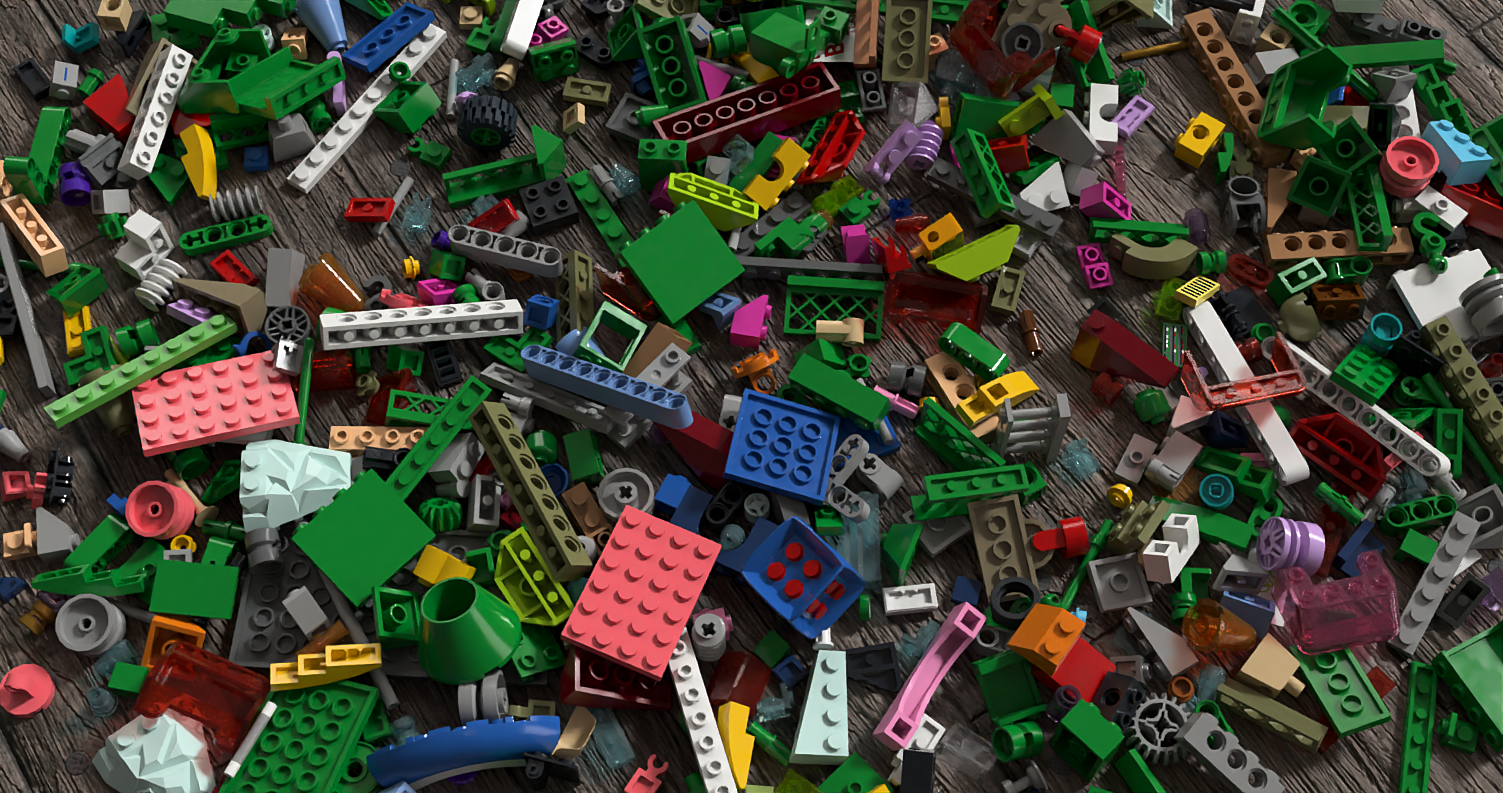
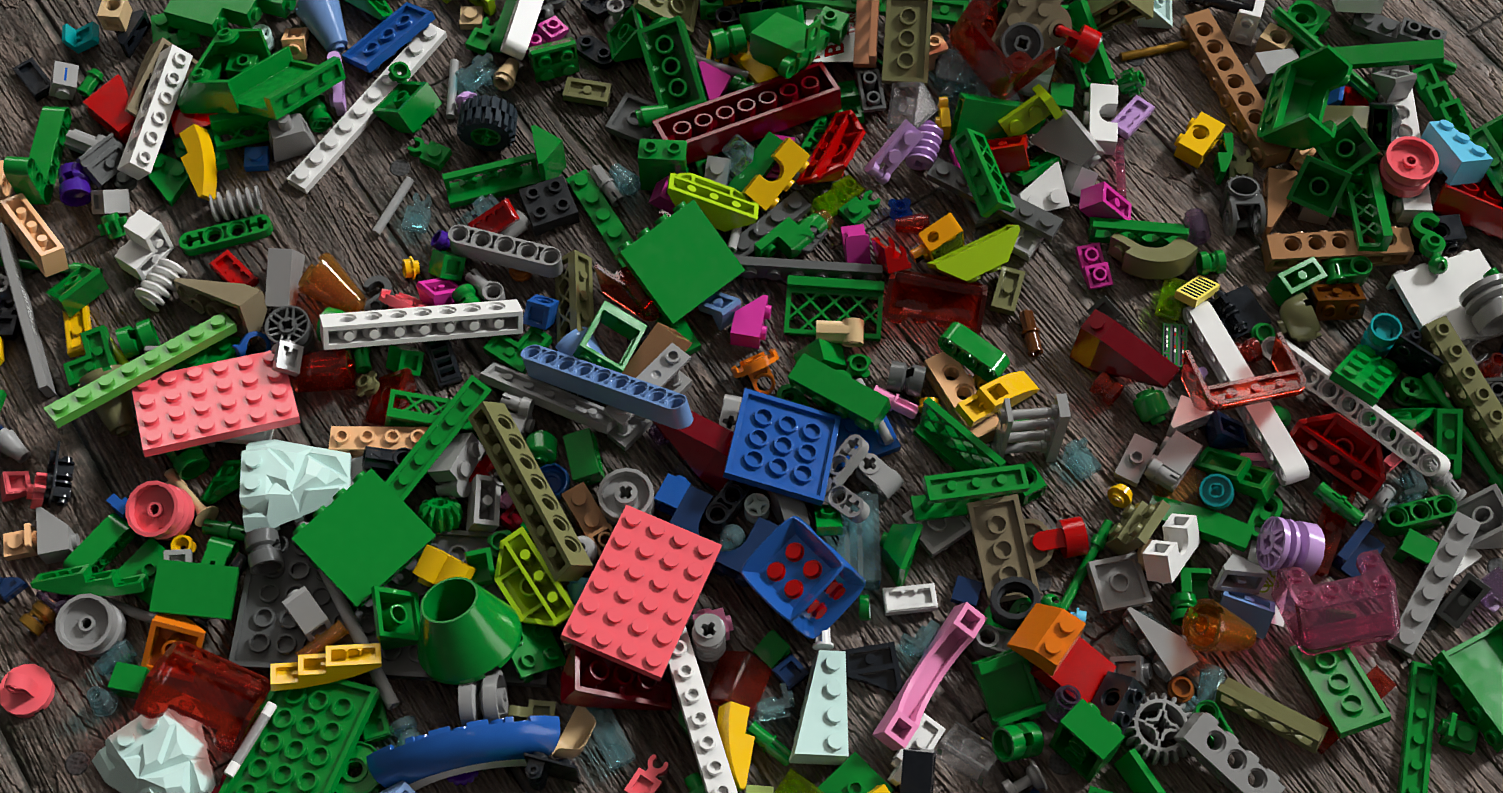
(189, 312): lavender plate -> none
(304, 390): green piece -> none
(369, 210): red plate -> none
(573, 118): tan plate -> none
(641, 80): blue hips -> none
(697, 29): light grey brick -> none
(1249, 271): clear red plate -> none
(1271, 670): tan torso -> none
(1446, 210): white plate -> none

